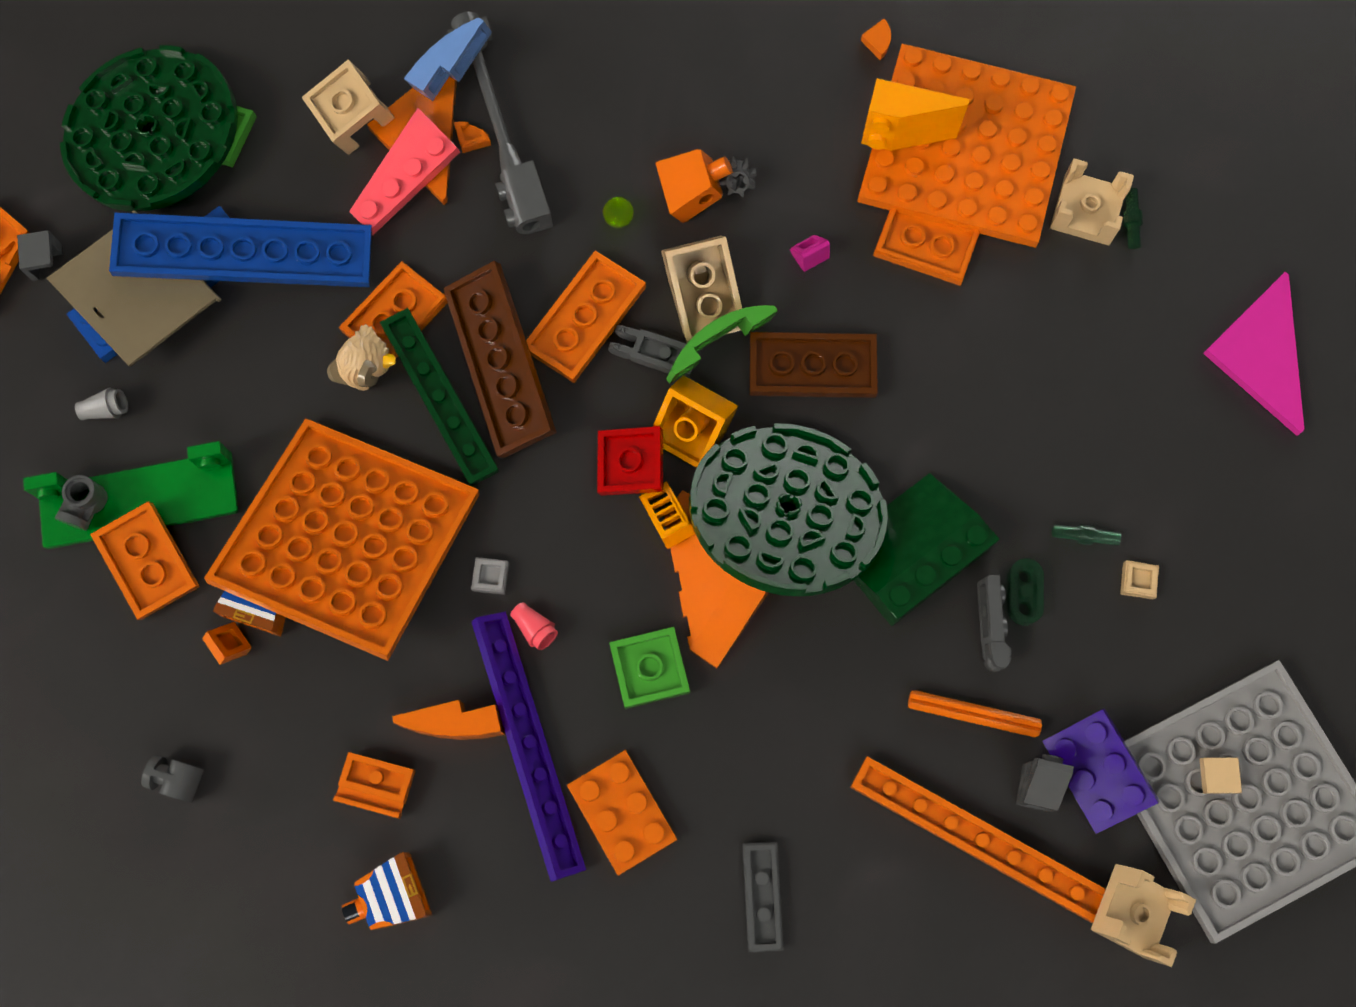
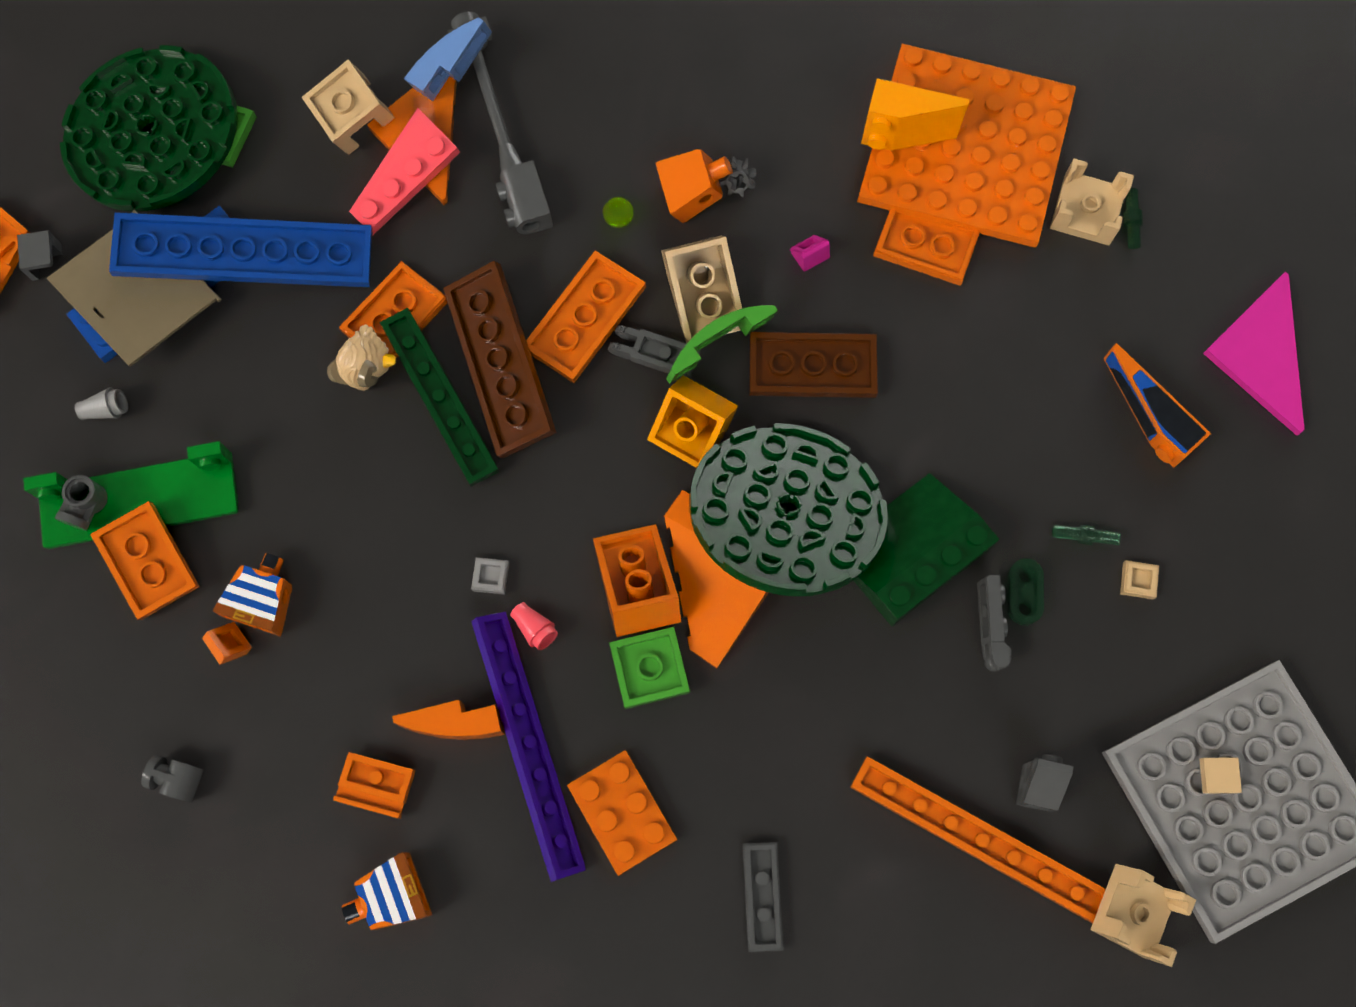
(344, 538): orange plate -> none
(471, 137): orange tile -> none
(630, 461): red plate -> none
(637, 580): none -> orange slope
(679, 531): light orange slope -> none
(878, 39): orange tile -> none
(975, 713): orange axle -> none
(1104, 772): dark purple plate -> none
(1161, 417): none -> slope

